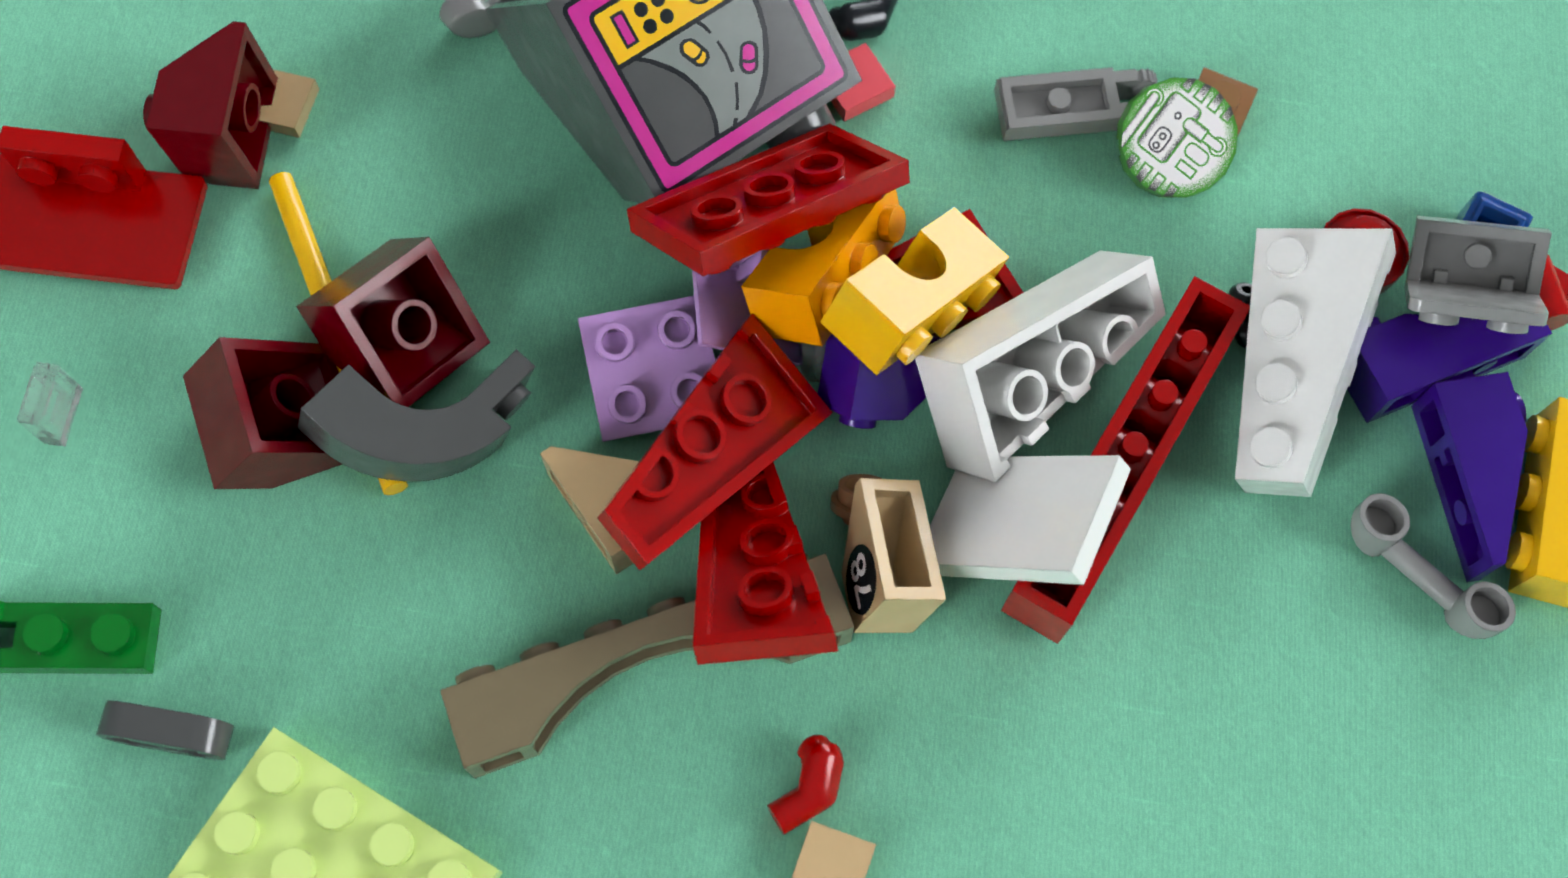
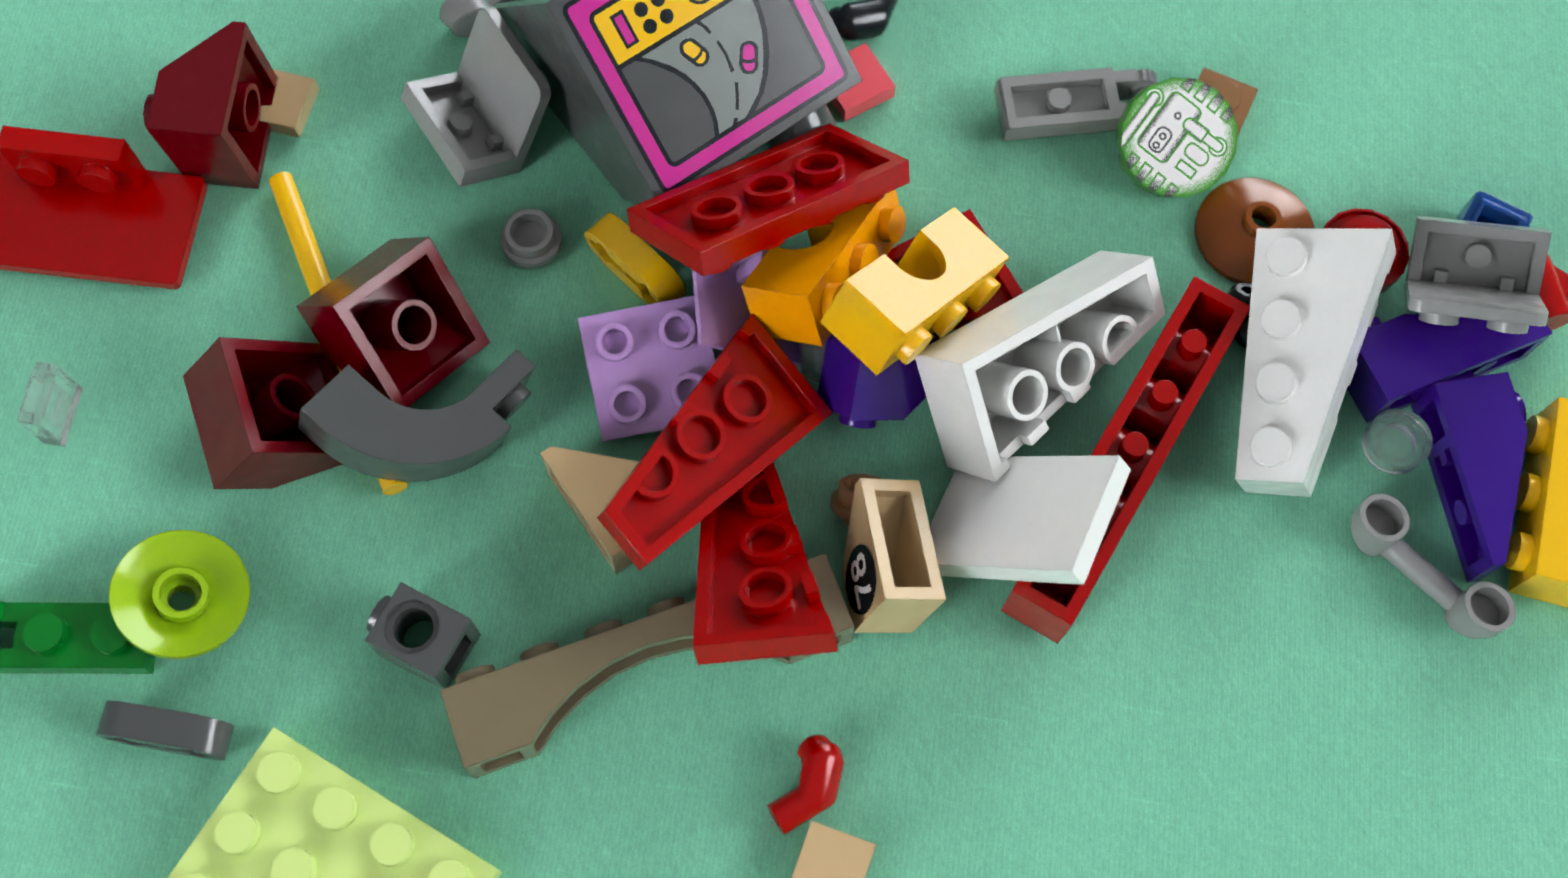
(176, 564): none -> lime dish
(441, 655): none -> dark grey brick
(485, 111): none -> light grey bracket
(531, 238): none -> light grey plate
(634, 261): none -> yellow beam
(1226, 226): none -> dark orange dish
(1397, 441): none -> clear tile

